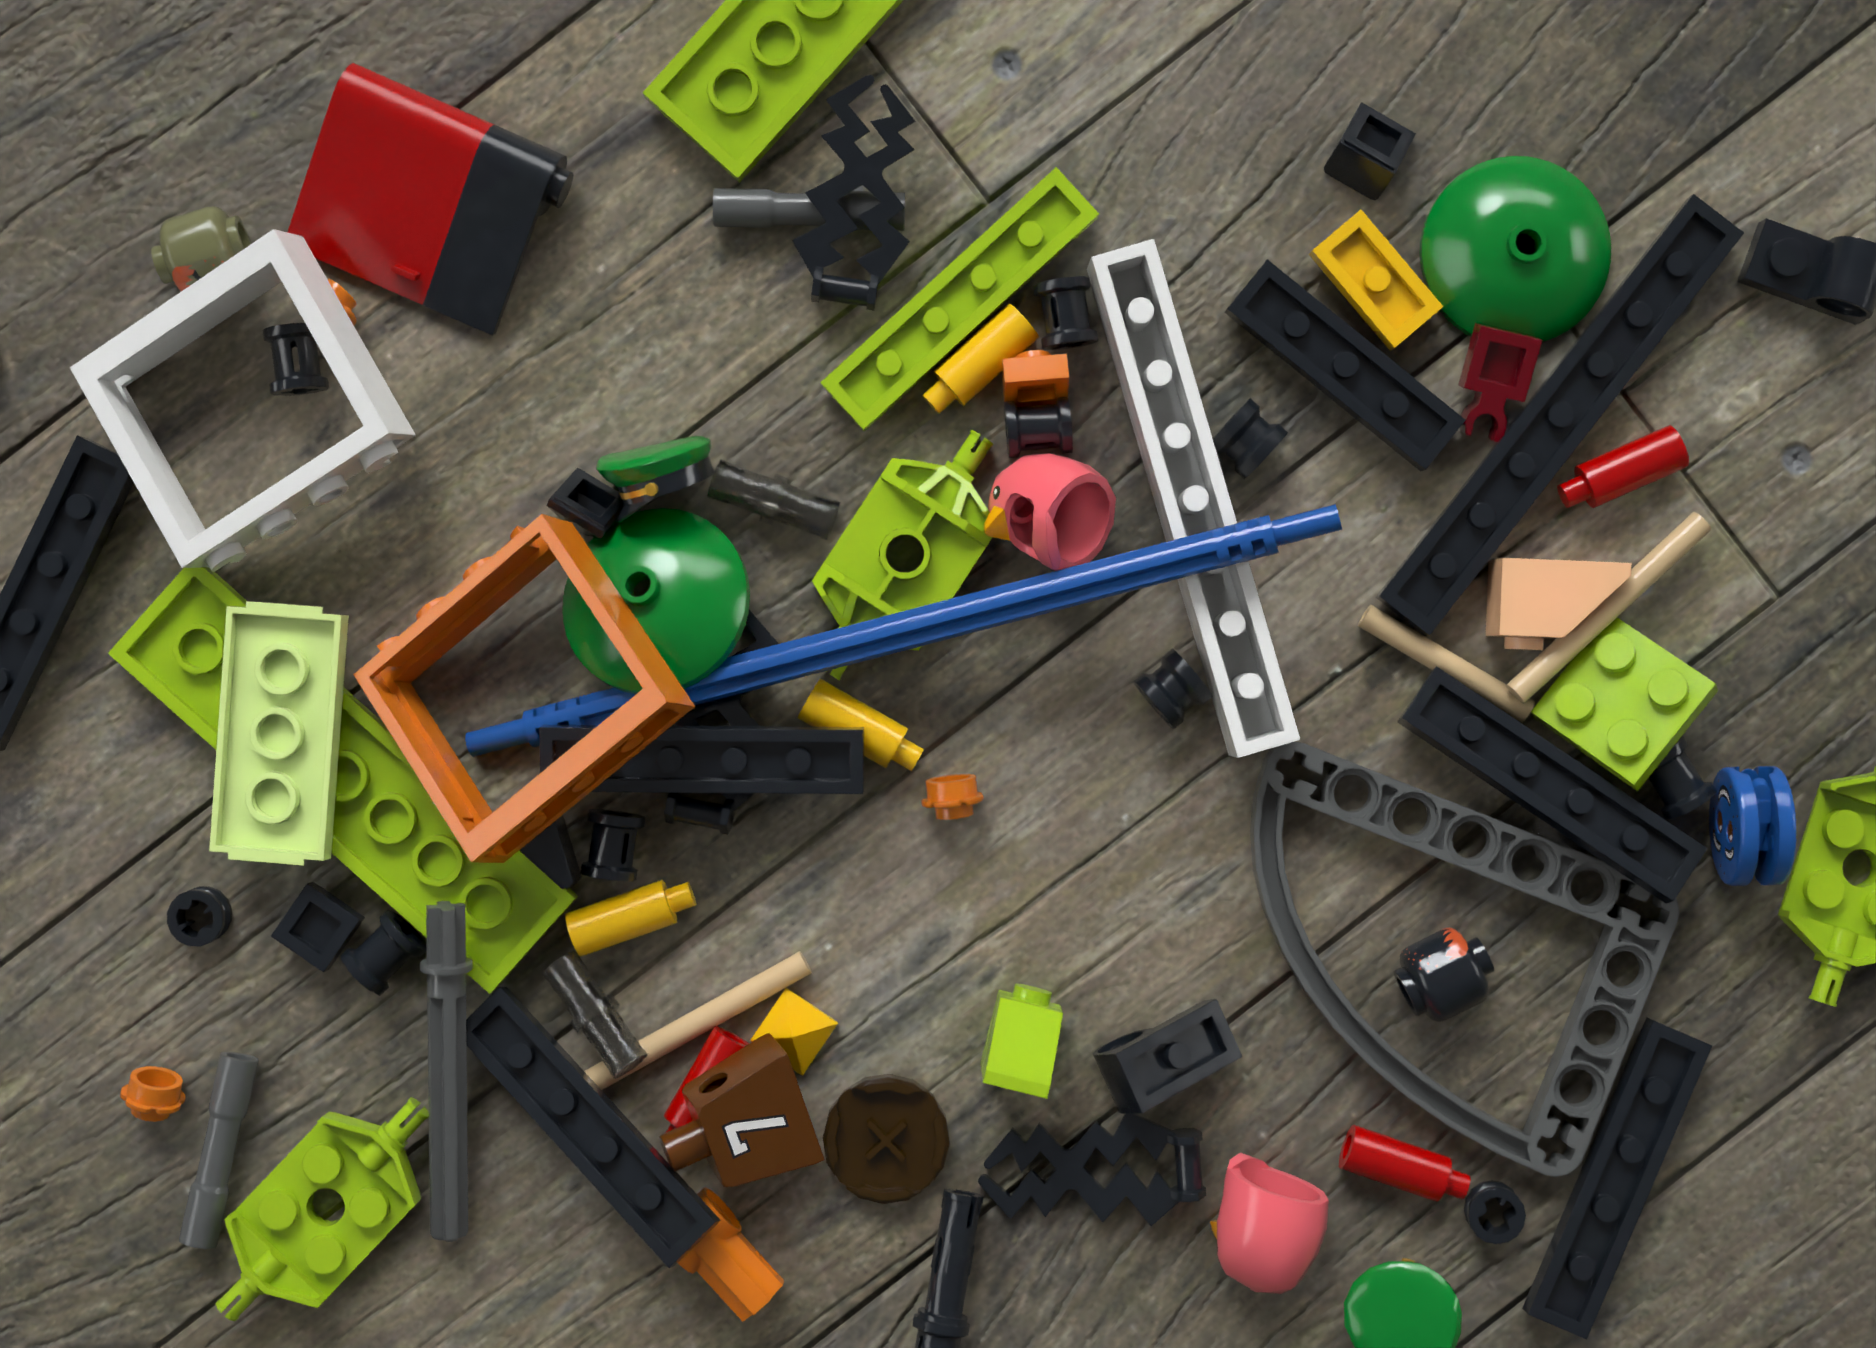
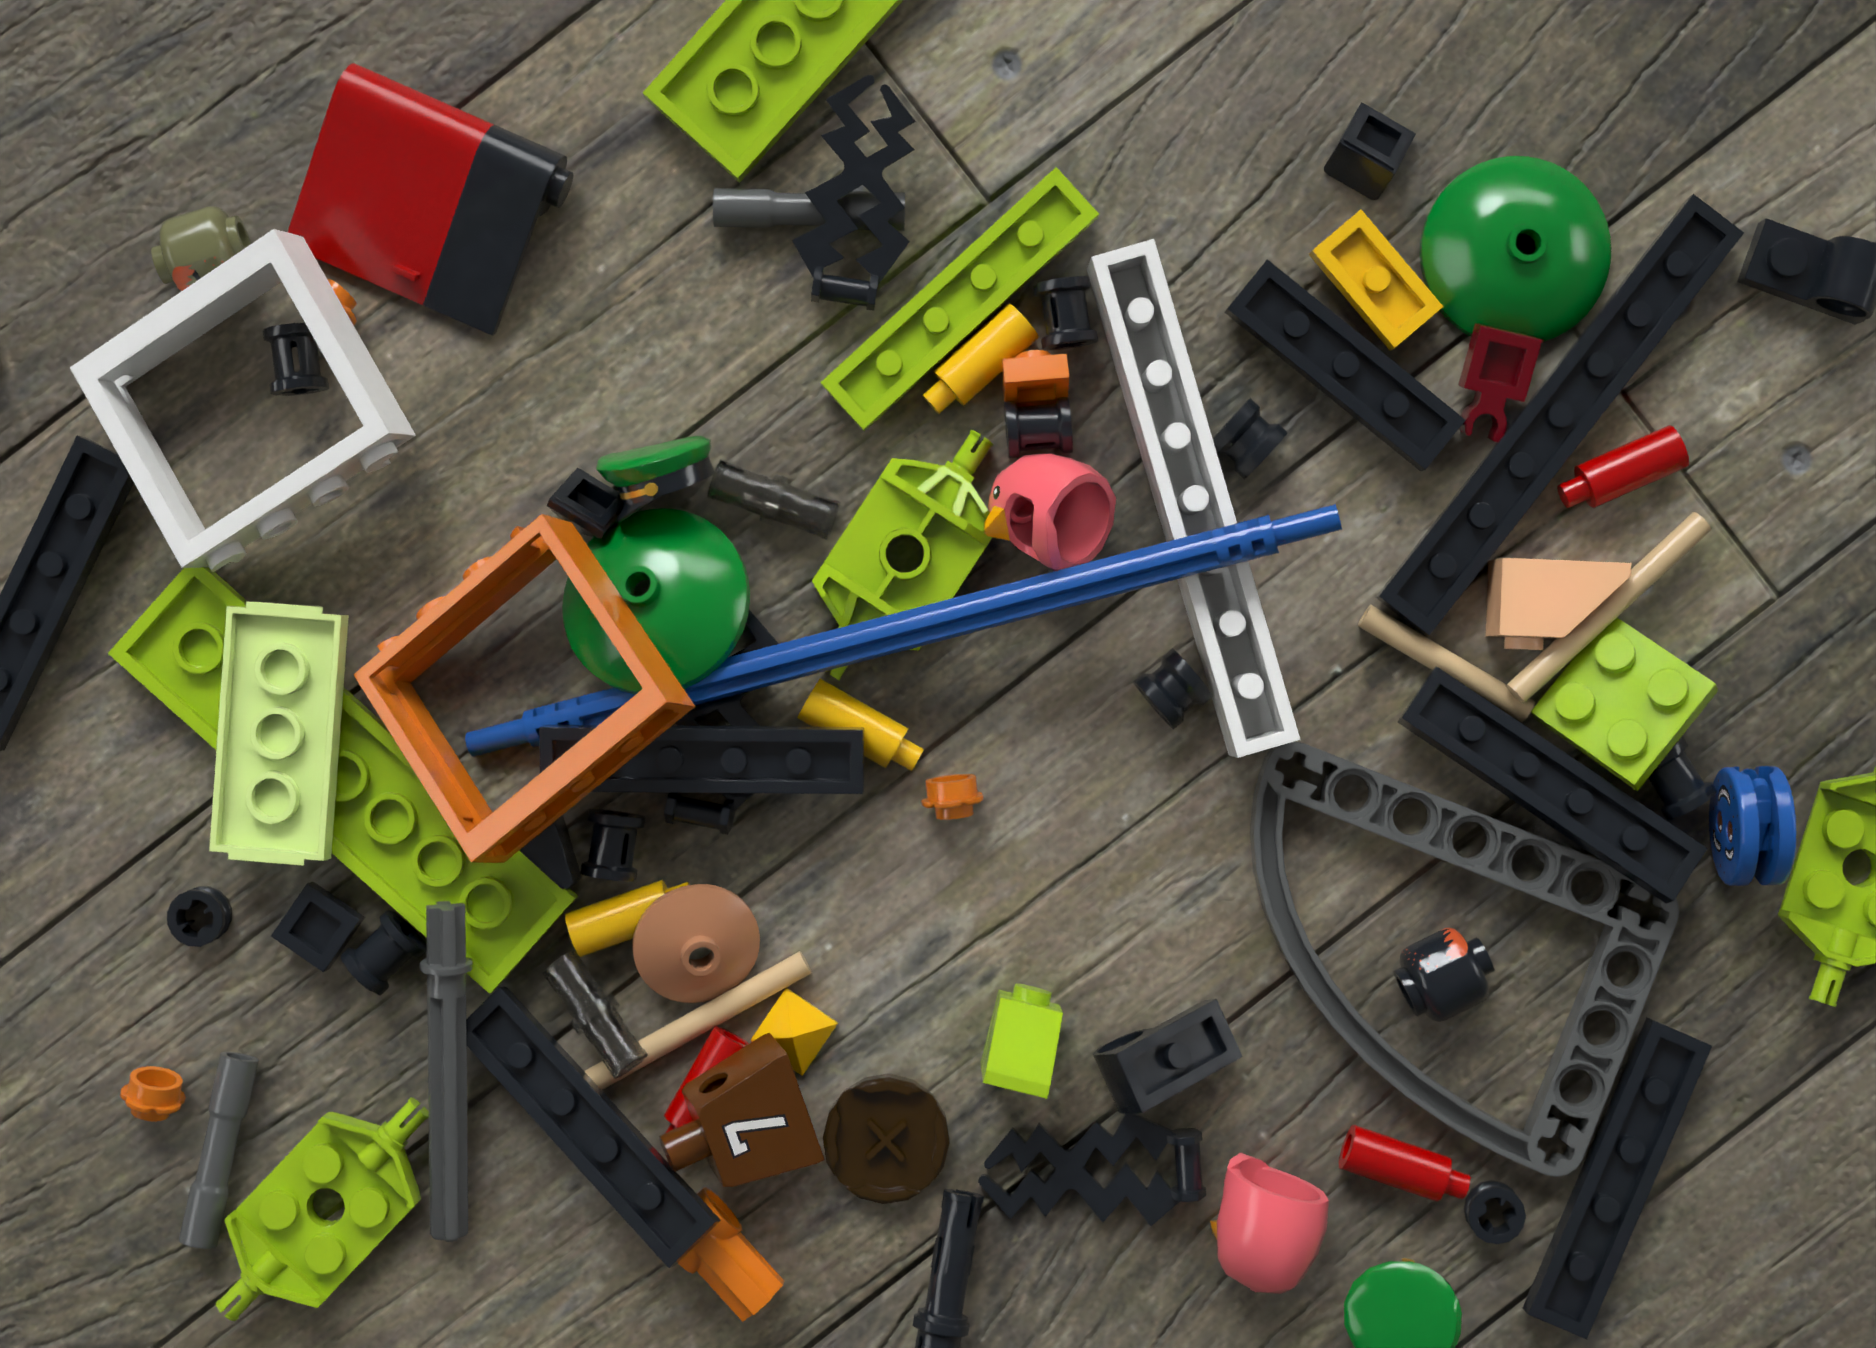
(690, 920): none -> nougat dish

